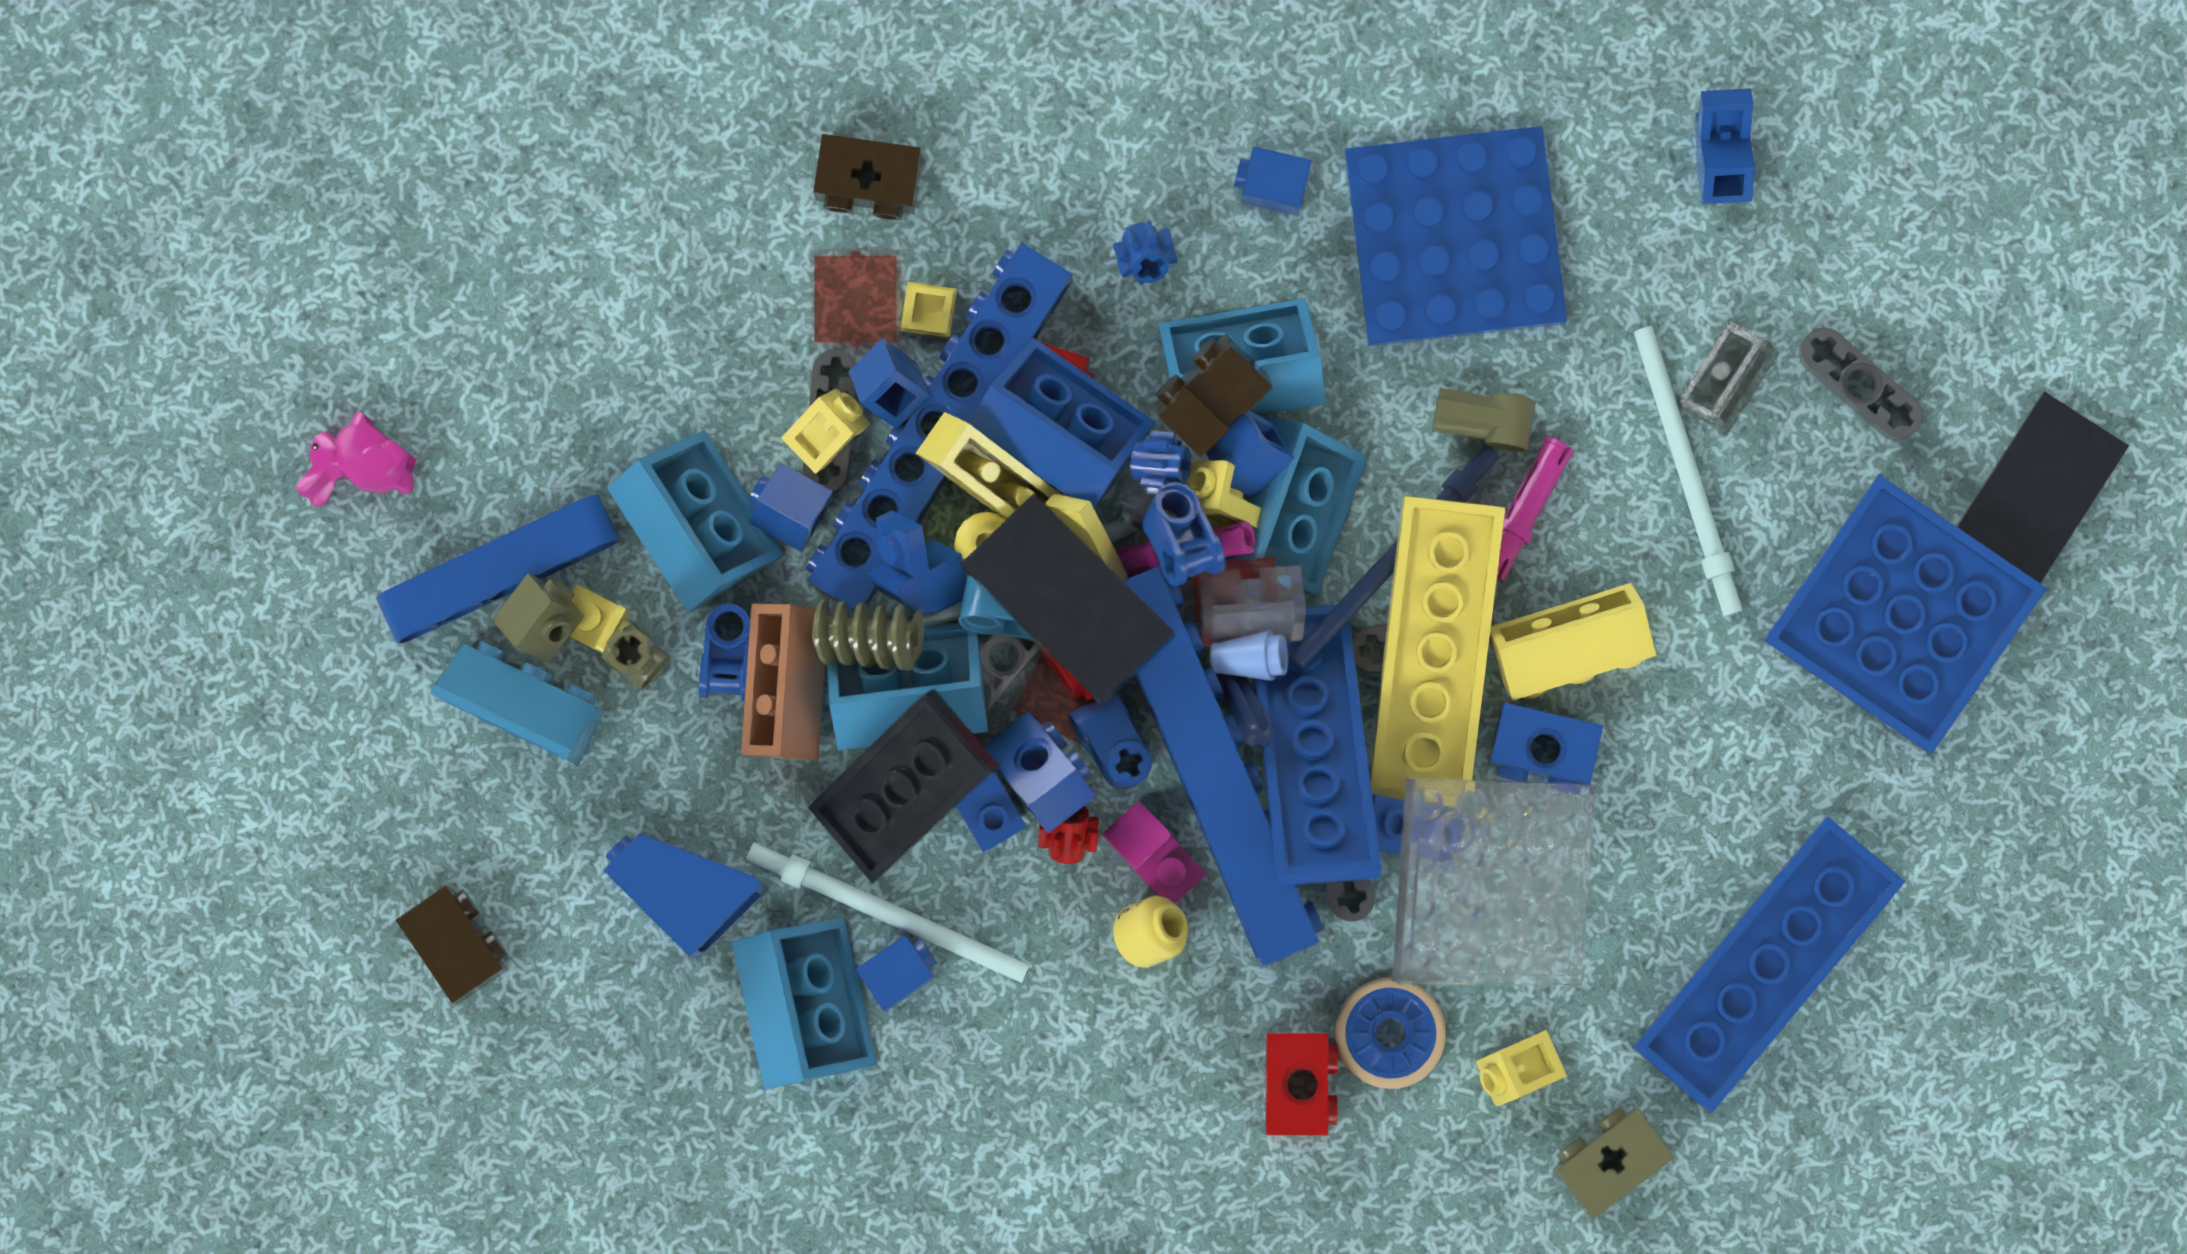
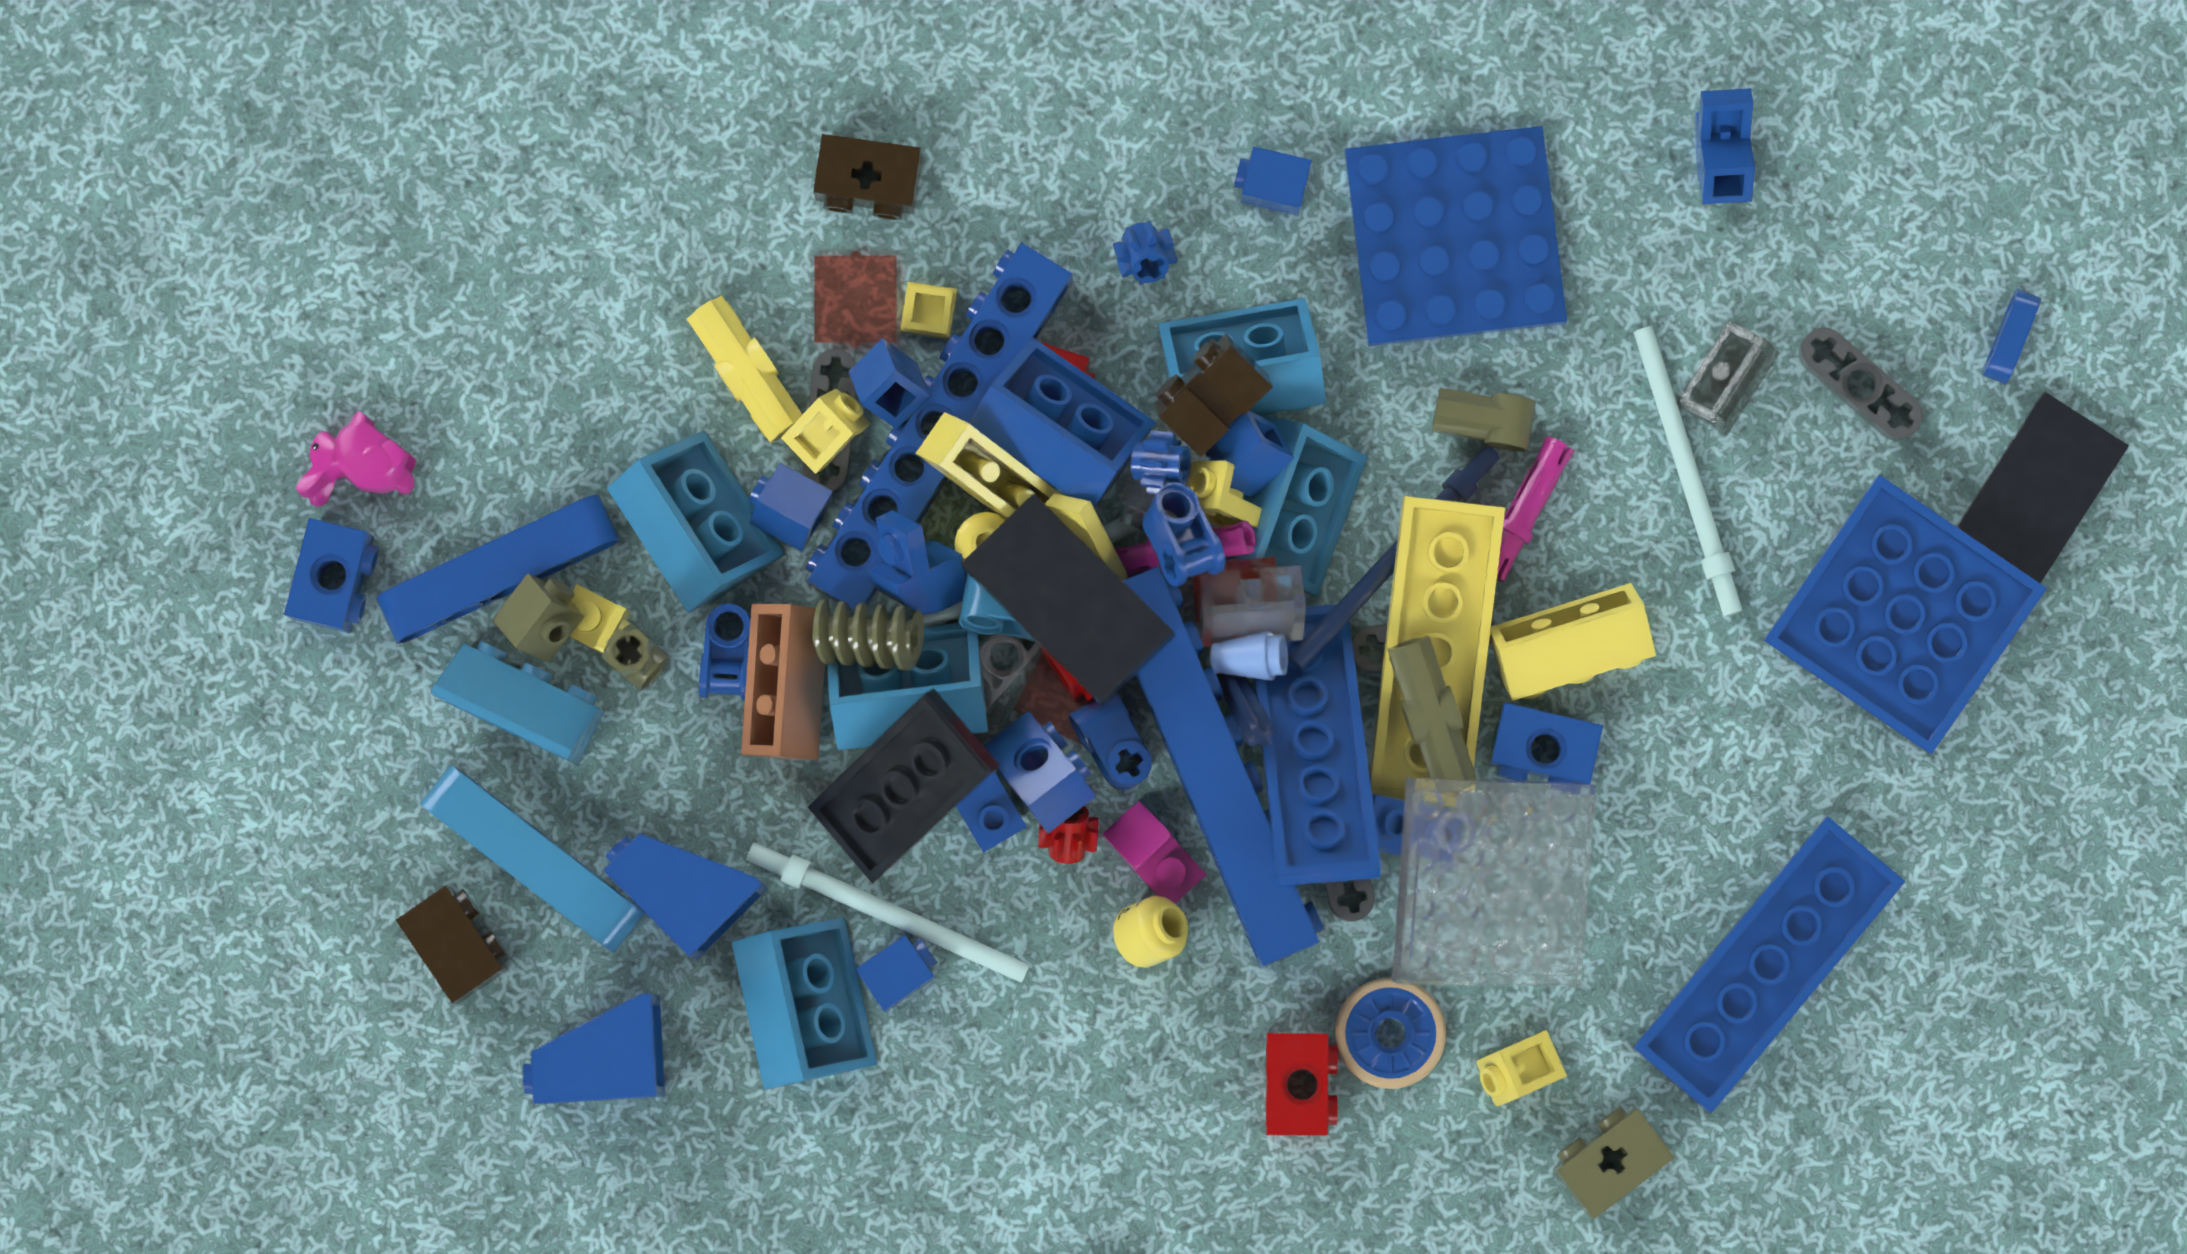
(322, 547): none -> blue brick
(532, 858): none -> dark azure beam
(602, 1059): none -> blue slope
(745, 368): none -> light yellow piece
(1430, 710): none -> olive piece
(2011, 336): none -> blue beam

